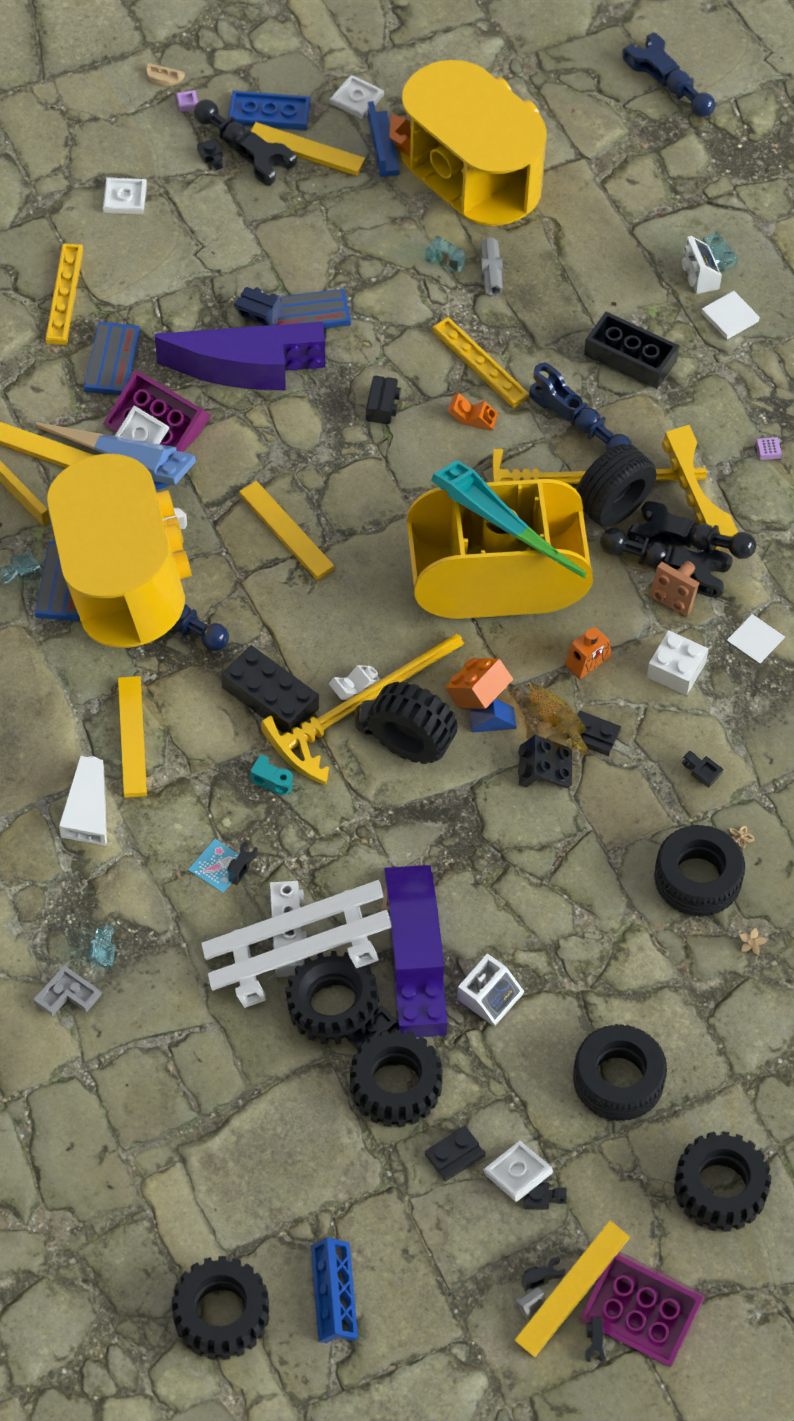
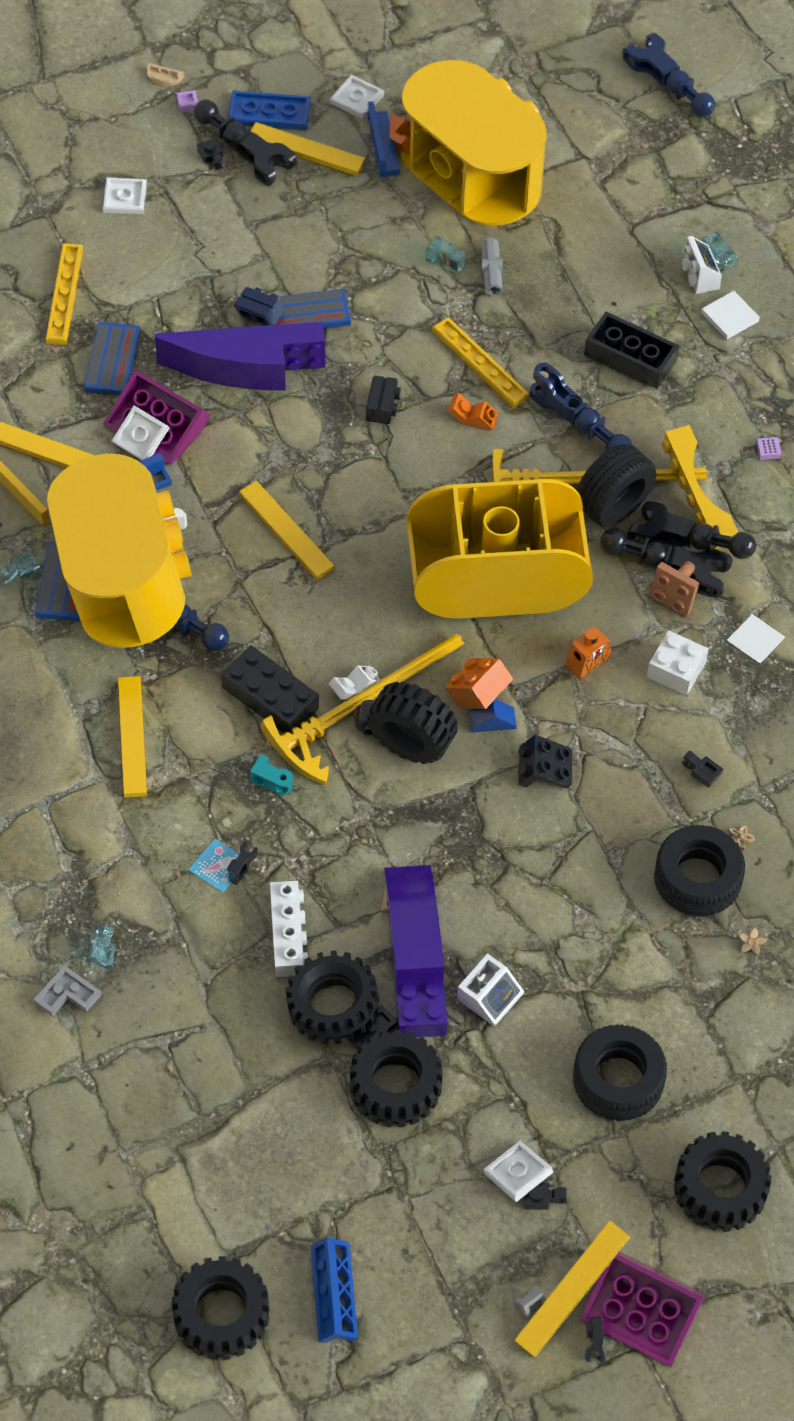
(86, 805): white slope -> none
(161, 460): medium blue plate -> none
(247, 968): white fence -> none
(455, 1153): black plate -> none
(472, 492): teal plate -> none
(537, 1277): black plate -> none
(559, 714): clear yellow slope -> none
(599, 734): black plate -> none

